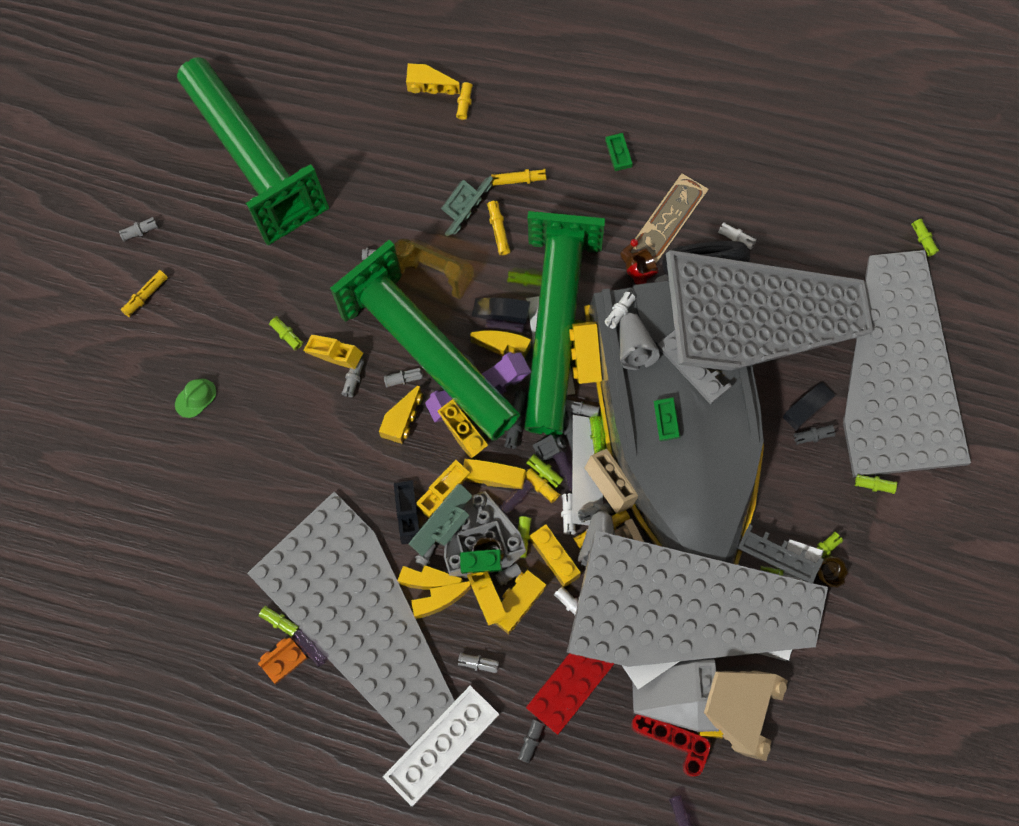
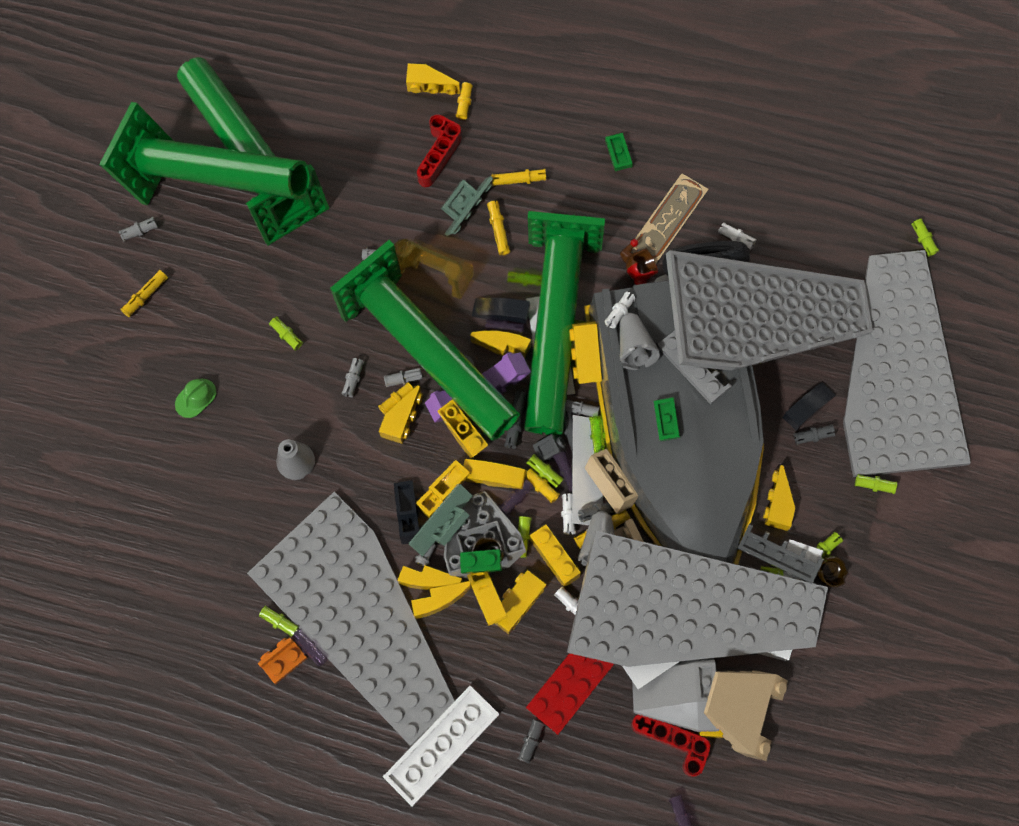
(146, 153): none -> green piece
(294, 459): none -> light grey cone
(333, 351): yellow slope -> none
(395, 398): none -> yellow pin
(444, 139): none -> red beam
(478, 663): light grey axle -> none
(508, 574): light grey pin -> none
(781, 504): none -> yellow slope

